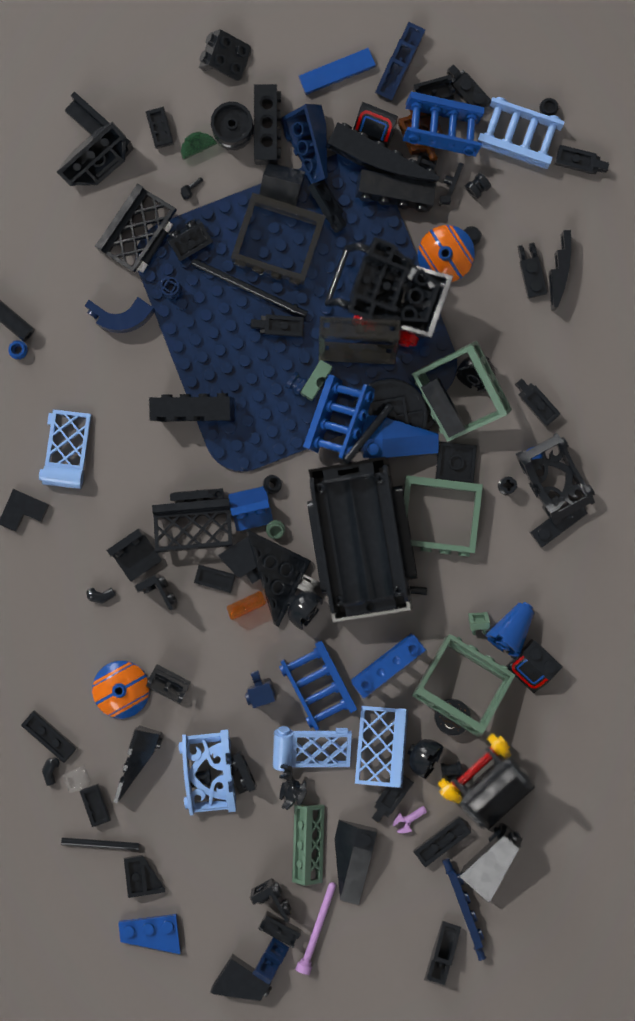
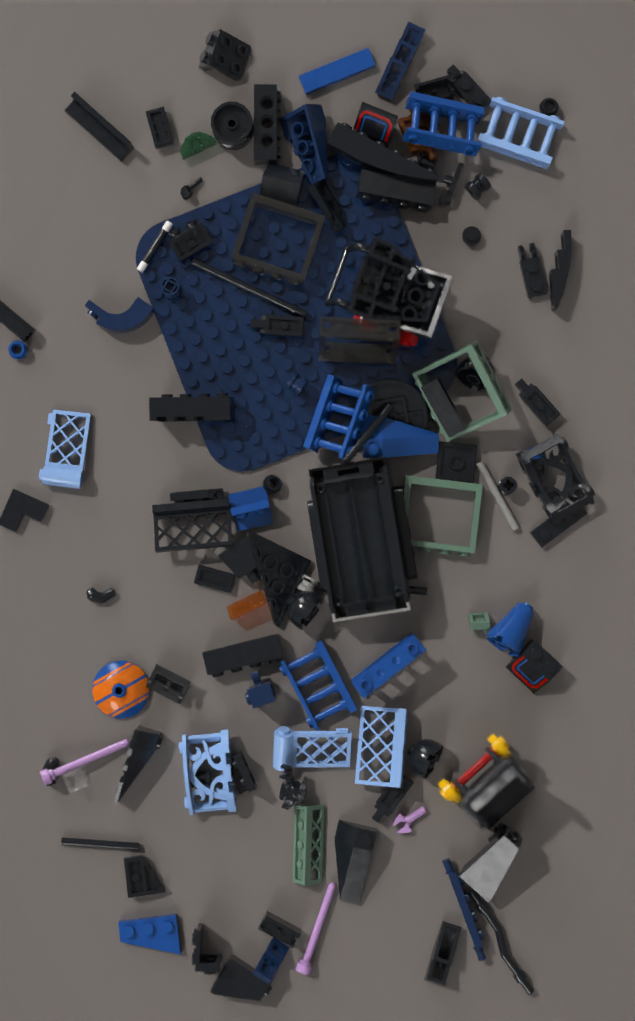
(49, 736): black tile -> none
(49, 775): none -> lavender piece
(95, 157): black wedge -> none
(95, 805): black plate -> none
(121, 223): black fence -> none
(134, 554): black bracket -> none
(149, 585): black bracket -> none
(204, 962): none -> black bracket
(243, 654): none -> black brick
(261, 894): black bracket -> none
(275, 529): sand green plate -> none
(316, 380): sand green piece -> none
(441, 841): black plate -> none
(448, 238): orange dish -> none
(448, 726): black head -> none
(451, 712): sand green window -> none
(451, 770): black bush -> none
(483, 908): none -> black bar
(497, 495): none -> light grey bar
(580, 160): black hinge -> none

